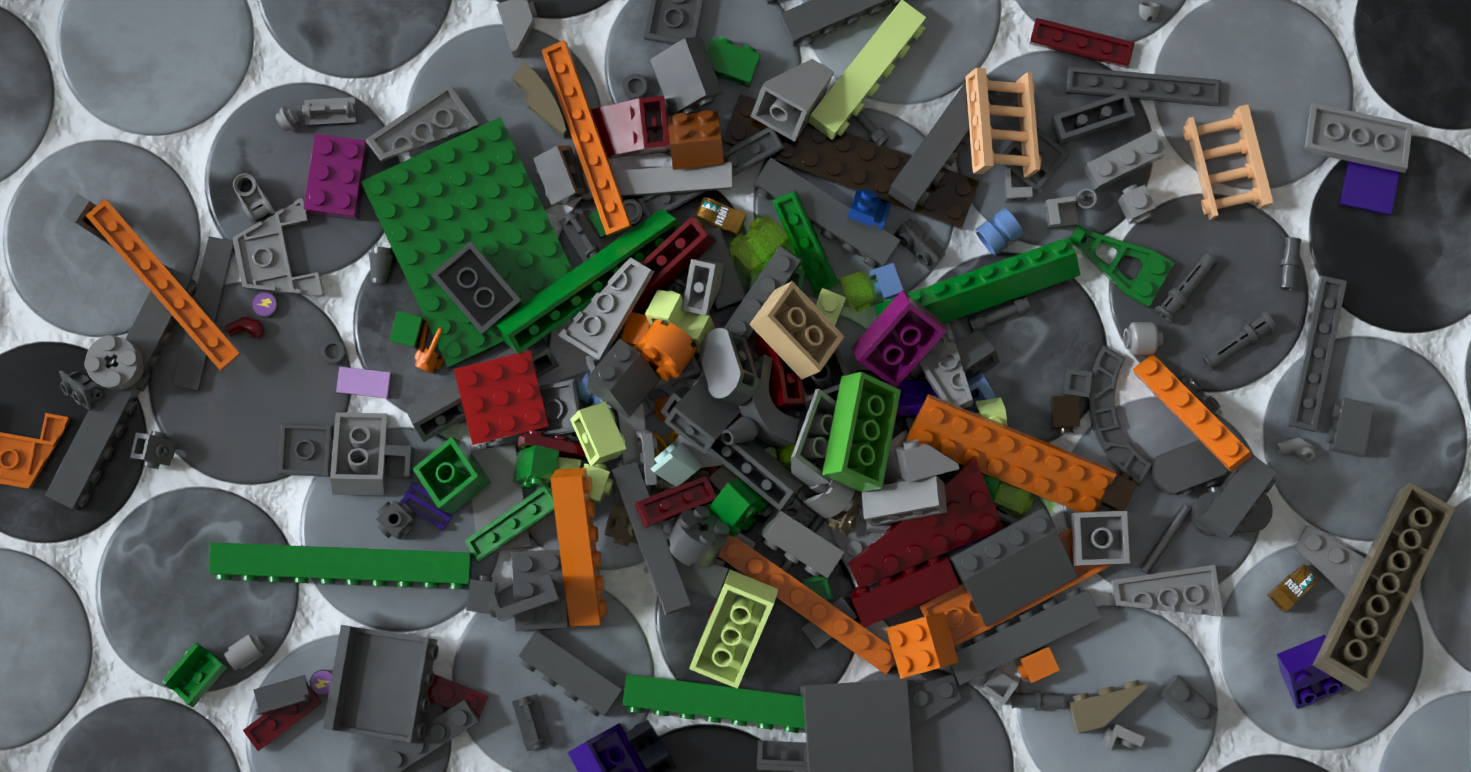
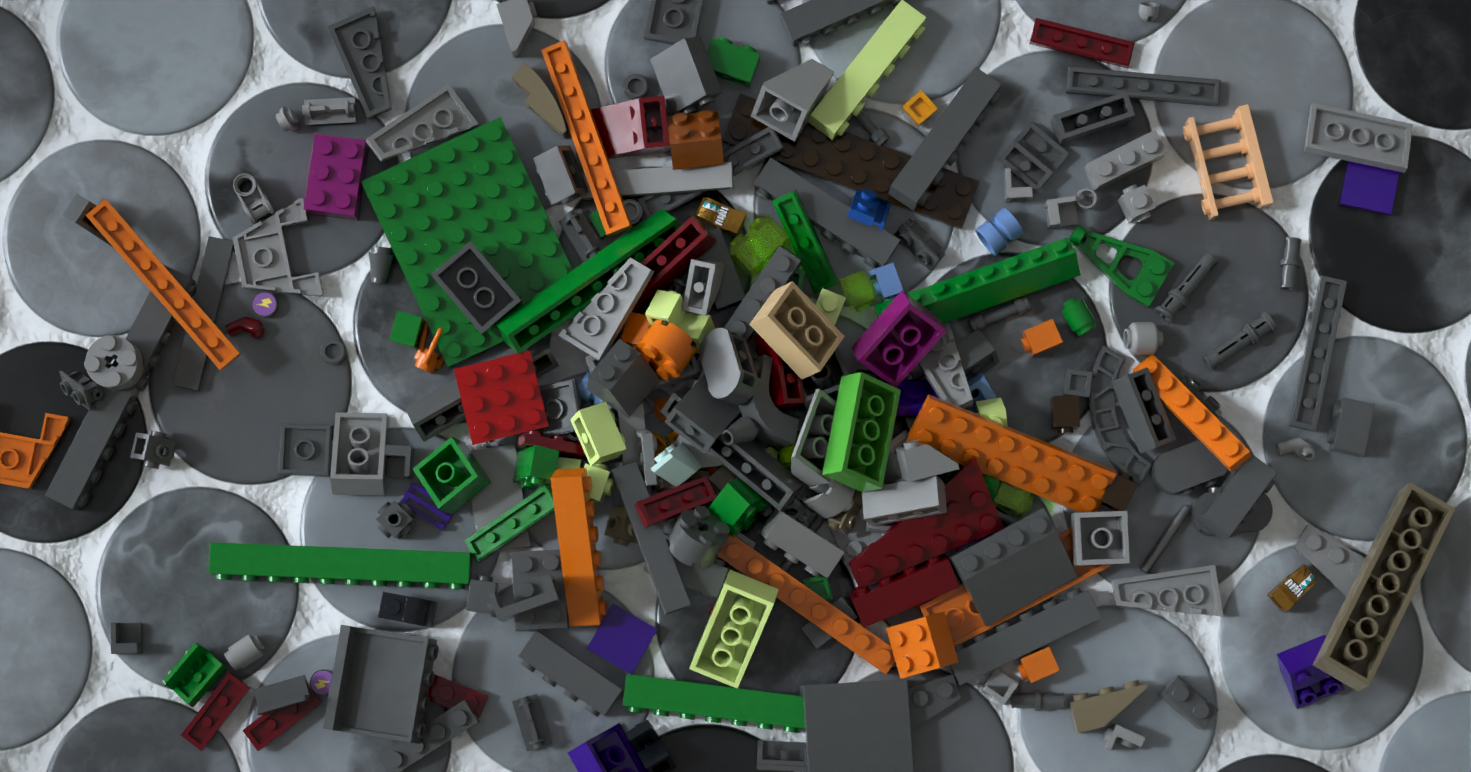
(126, 638): none -> dark grey panel
(215, 711): none -> dark red plate
(362, 55): none -> dark grey wing
(363, 382): lavender tile -> none
(407, 609): none -> black brick
(622, 639): none -> dark purple tile
(919, 108): none -> light orange plate
(982, 133): light nougat fence -> none
(1041, 338): none -> orange brick
(1078, 316): none -> green brick
(1143, 410): none -> dark grey brick

